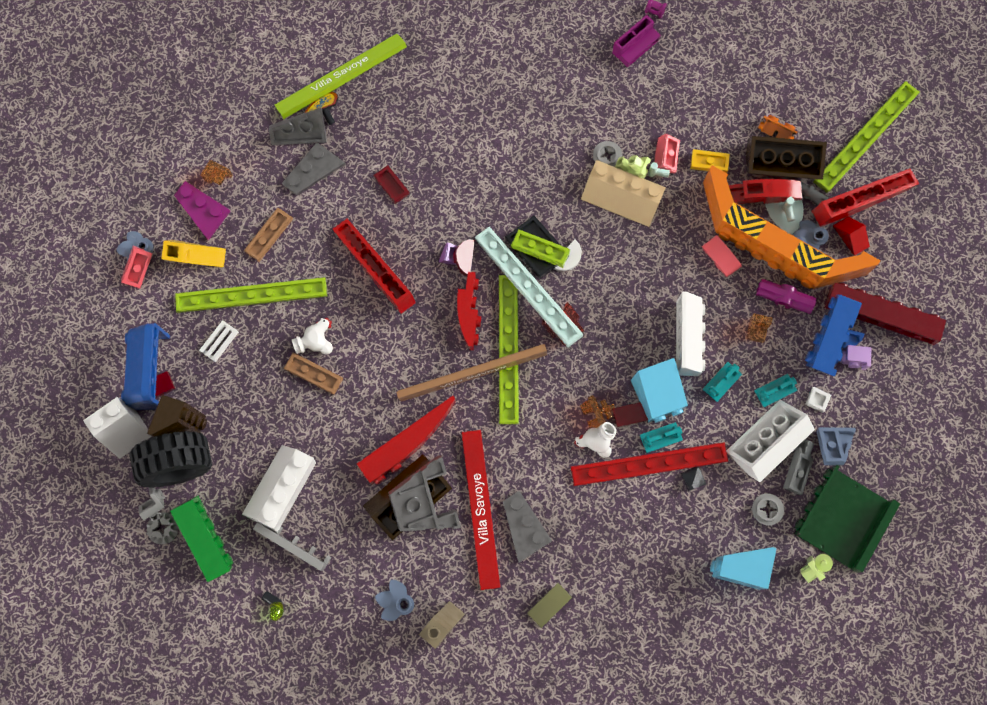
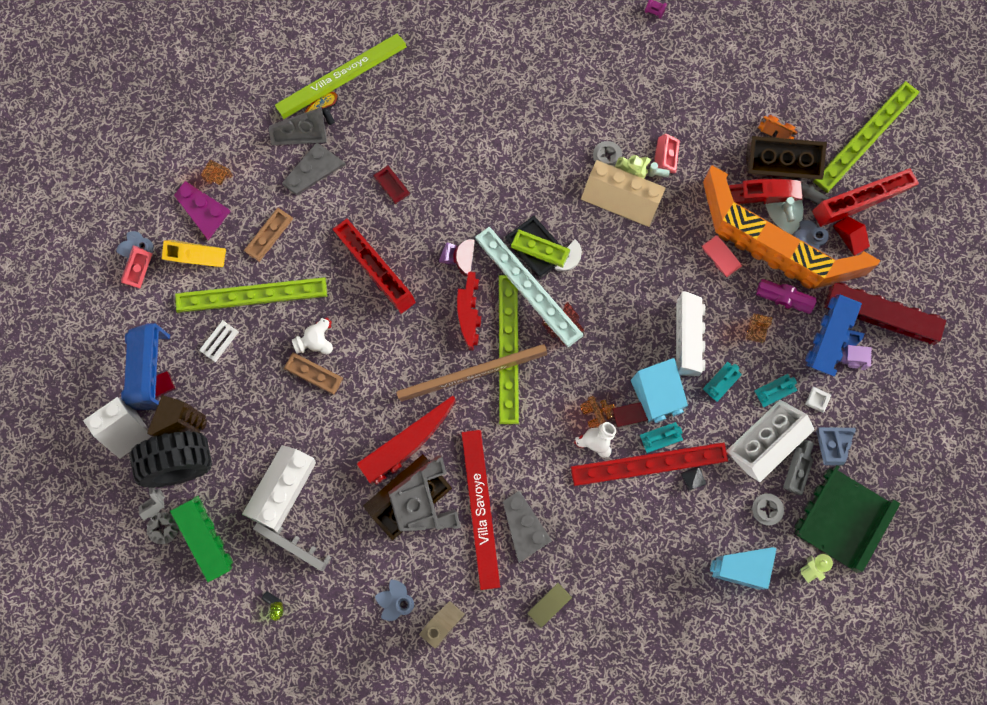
(636, 41): magenta piece -> none
(704, 160): yellow plate -> none

